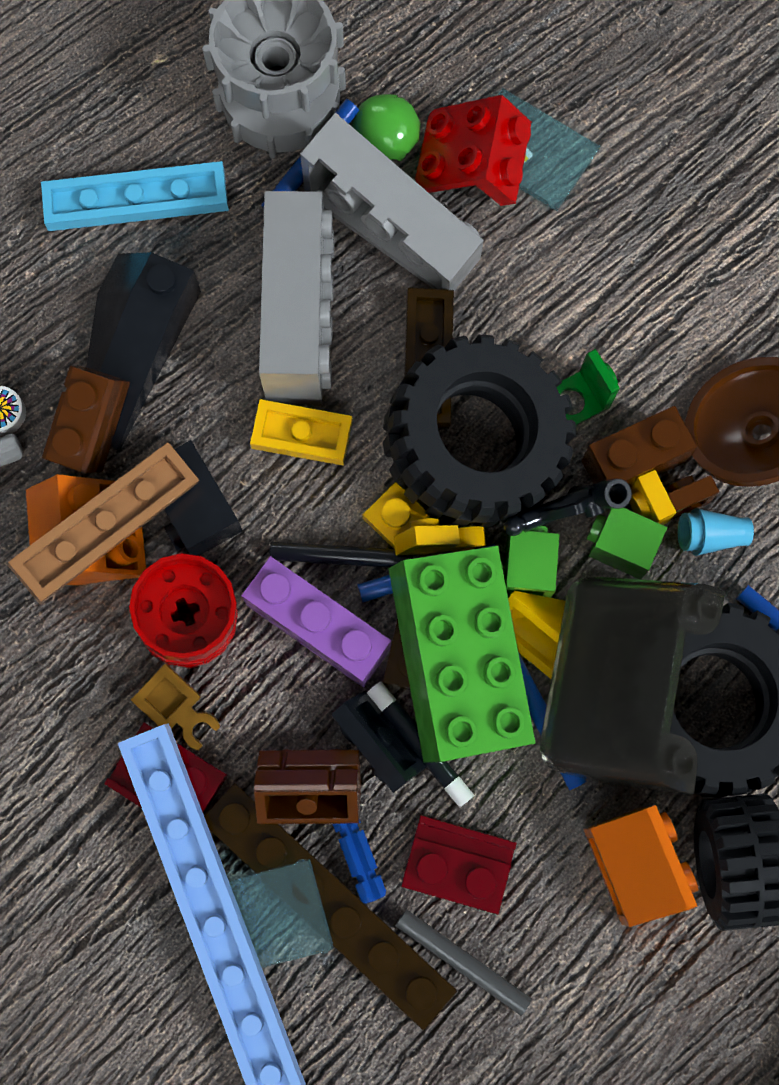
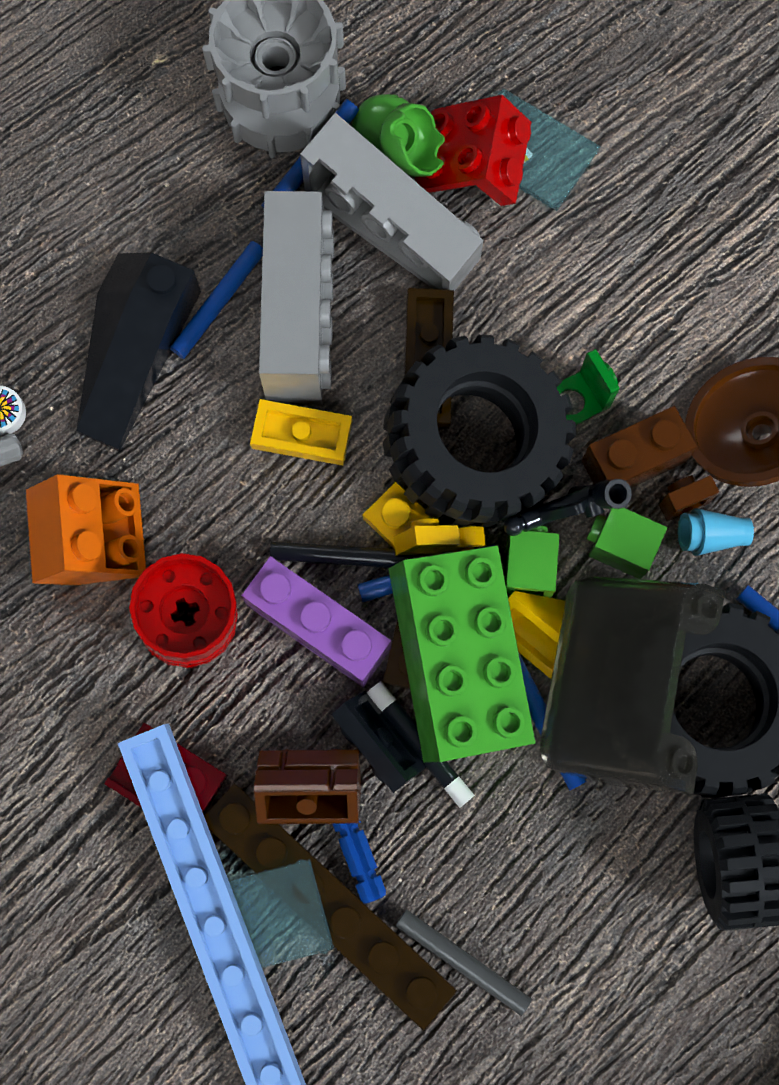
(85, 419): reddish brown brick -> none
(102, 523): medium nougat plate -> none
(134, 196): medium azure plate -> none
(170, 700): pearl gold plate -> none
(202, 514): black piece -> none
(217, 300): none -> blue bar
(412, 140): none -> bright green hair
(459, 865): dark red plate -> none
(642, 866): orange slope -> none
(651, 499): yellow plate -> none

